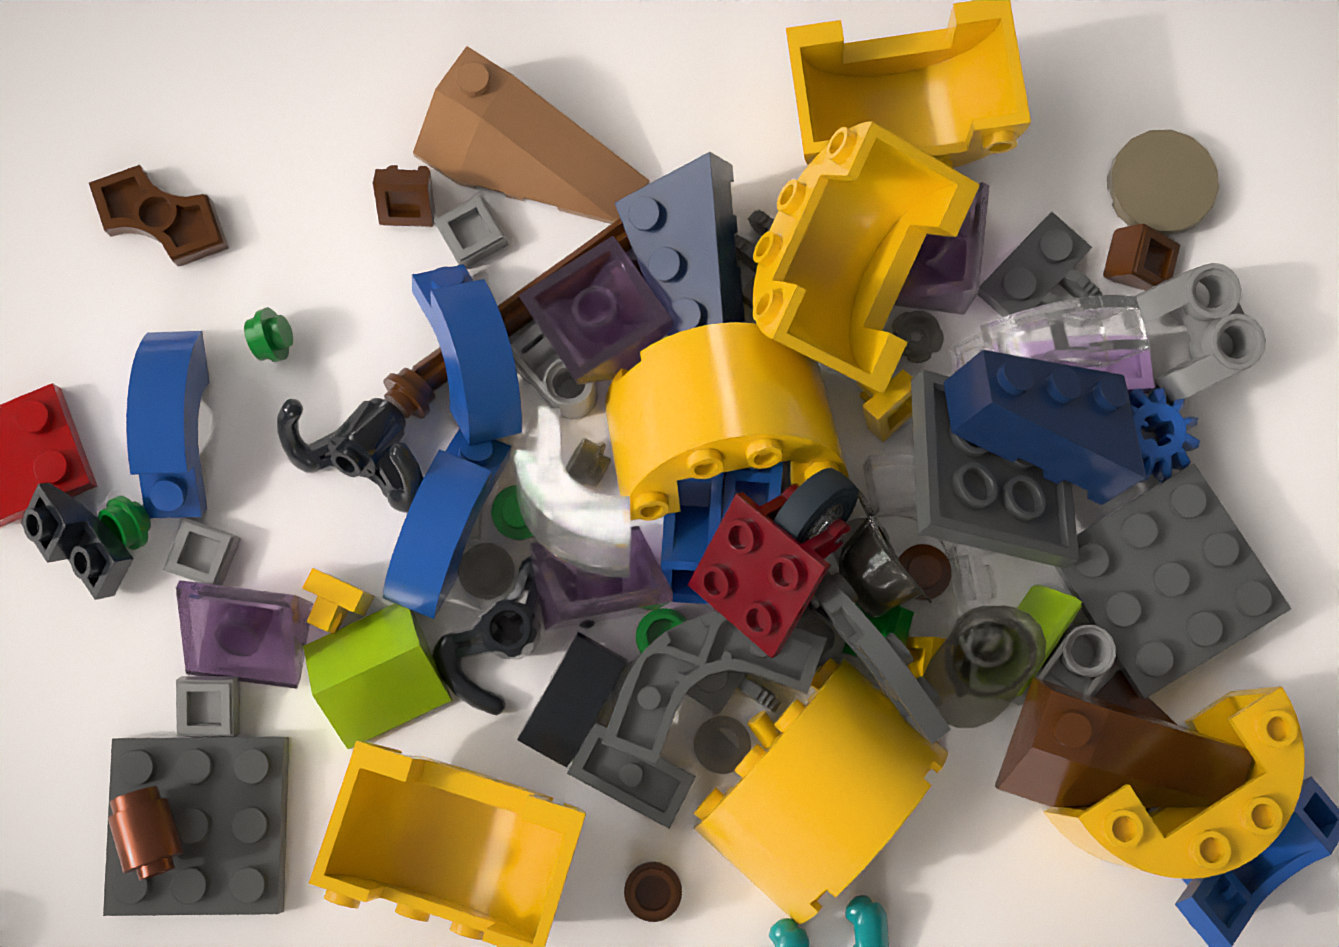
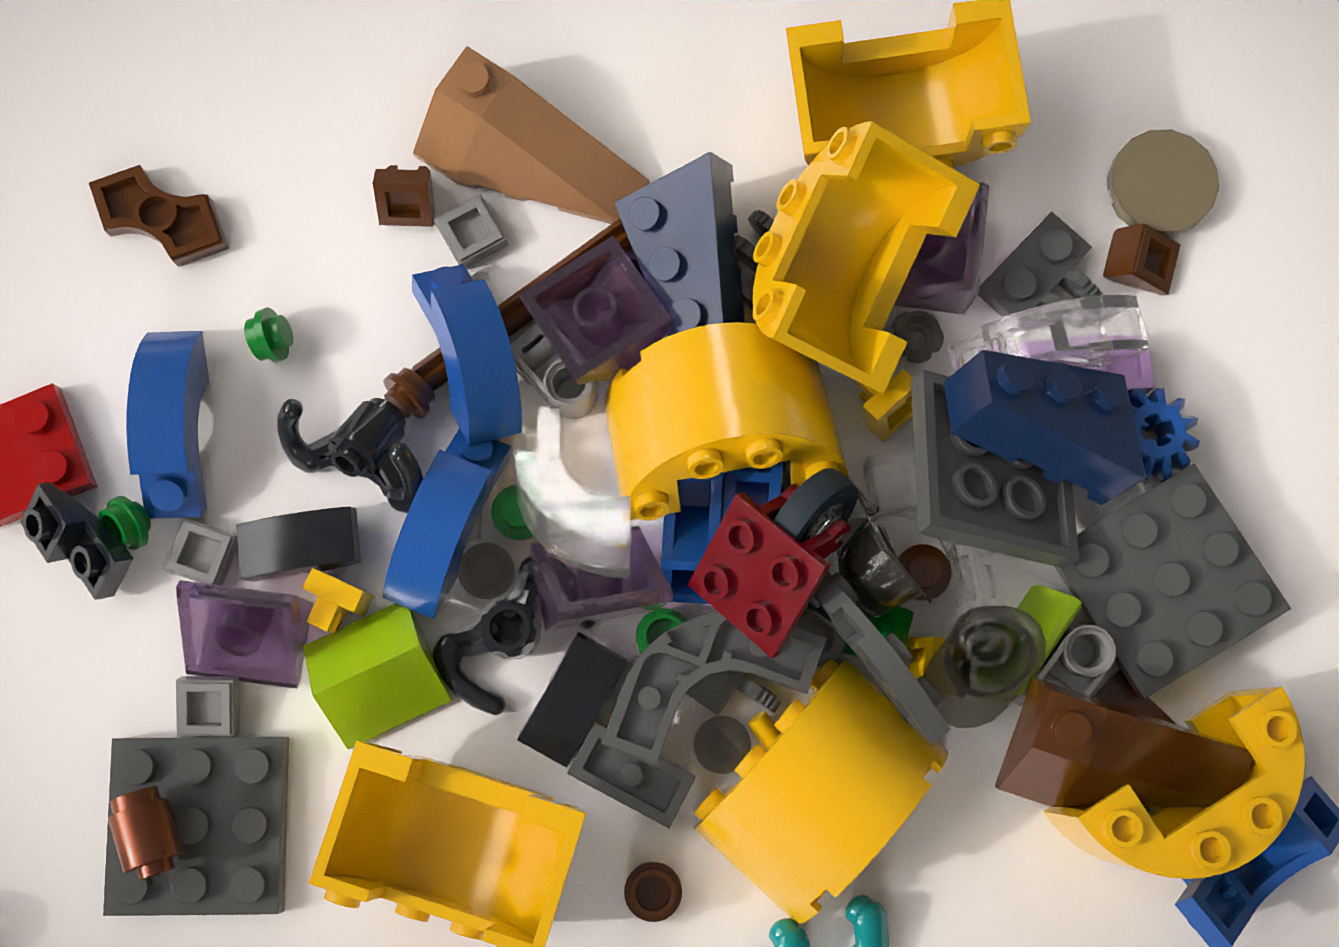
(298, 543): none -> black slope
(588, 463): clear smoke plate -> none
(1205, 327): light grey piece -> none

